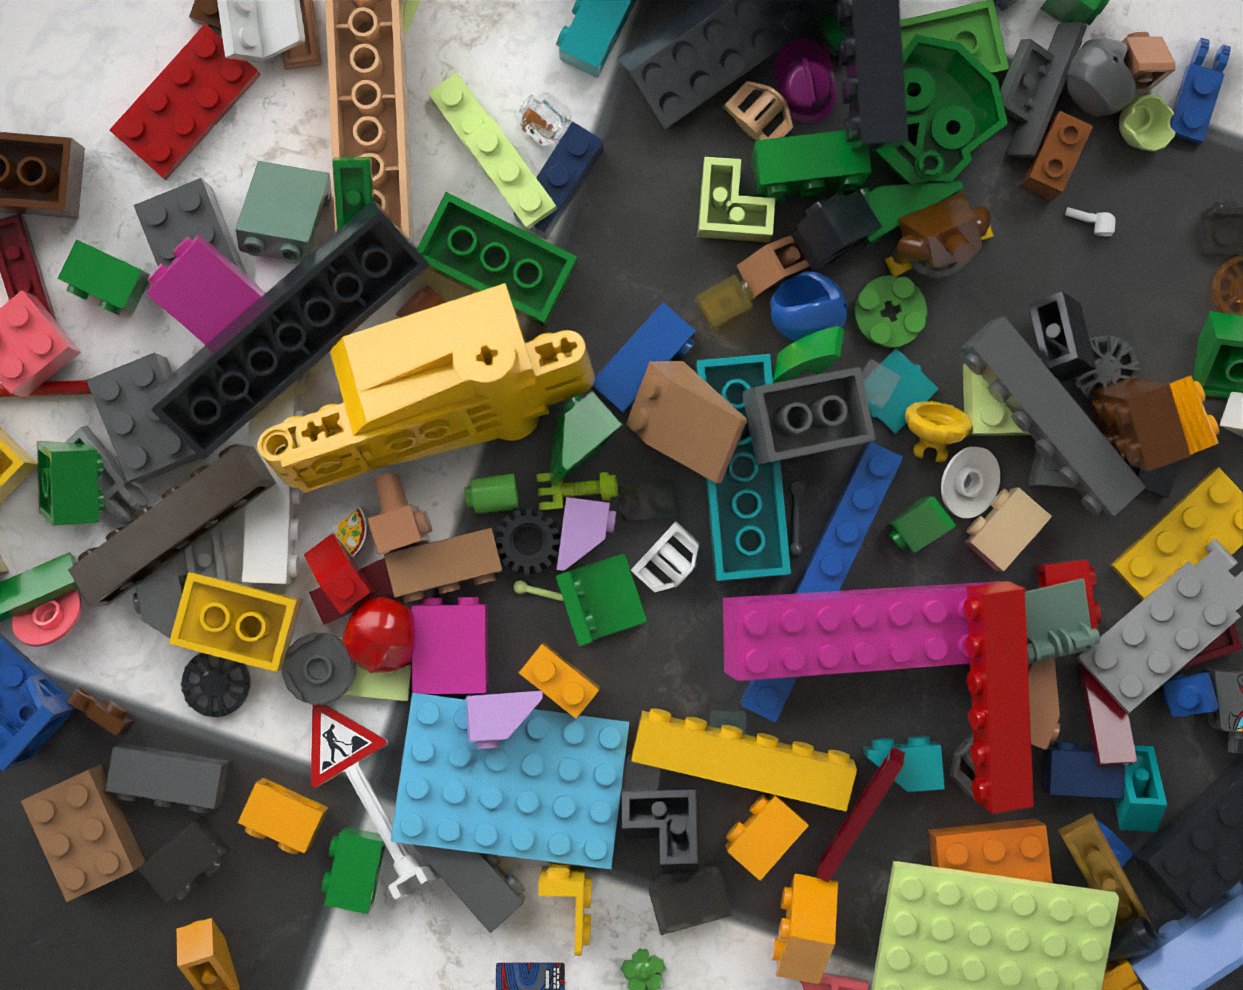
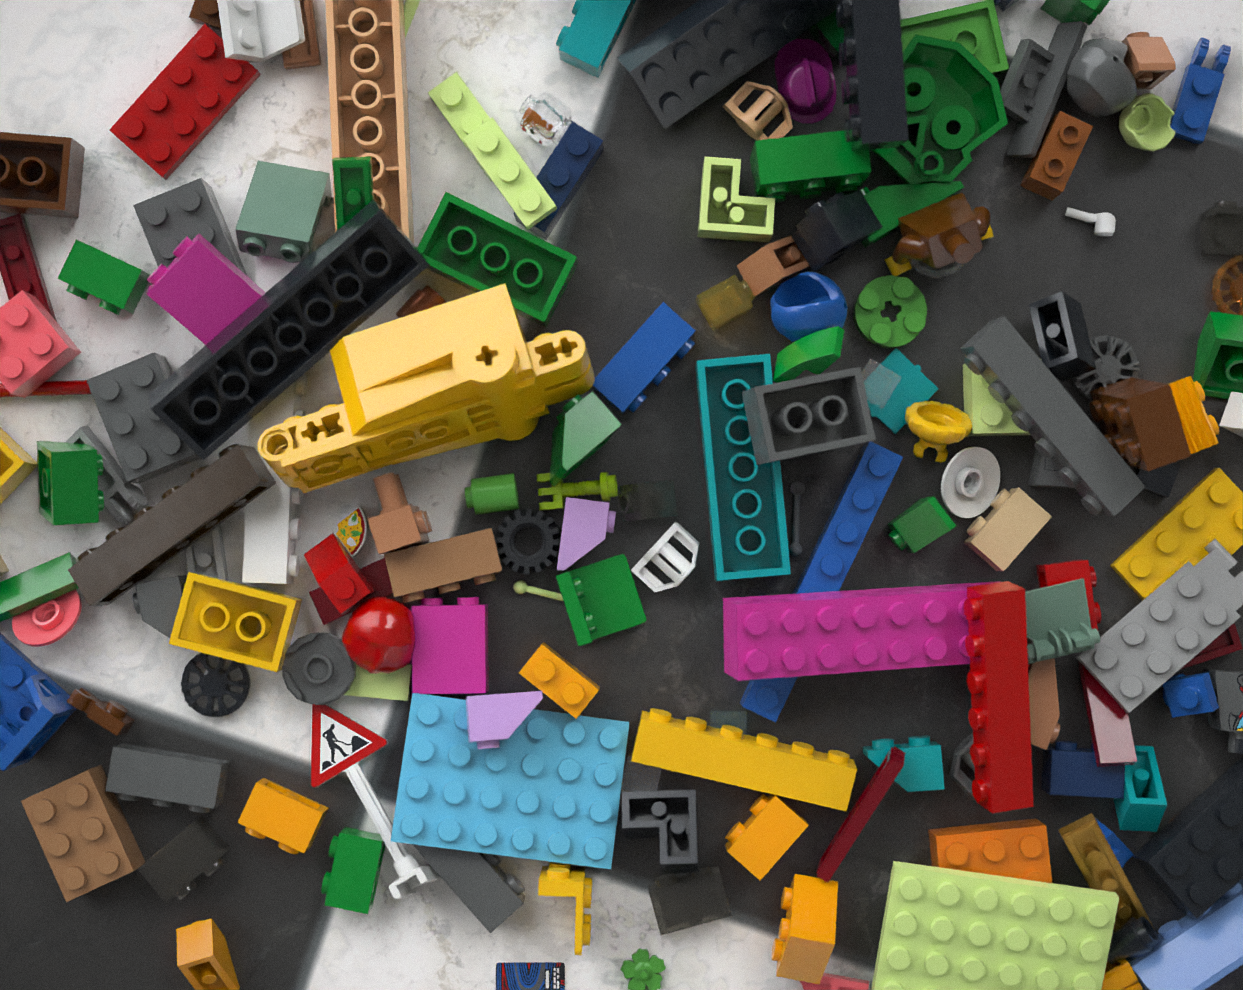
(686, 419): medium nougat slope -> none

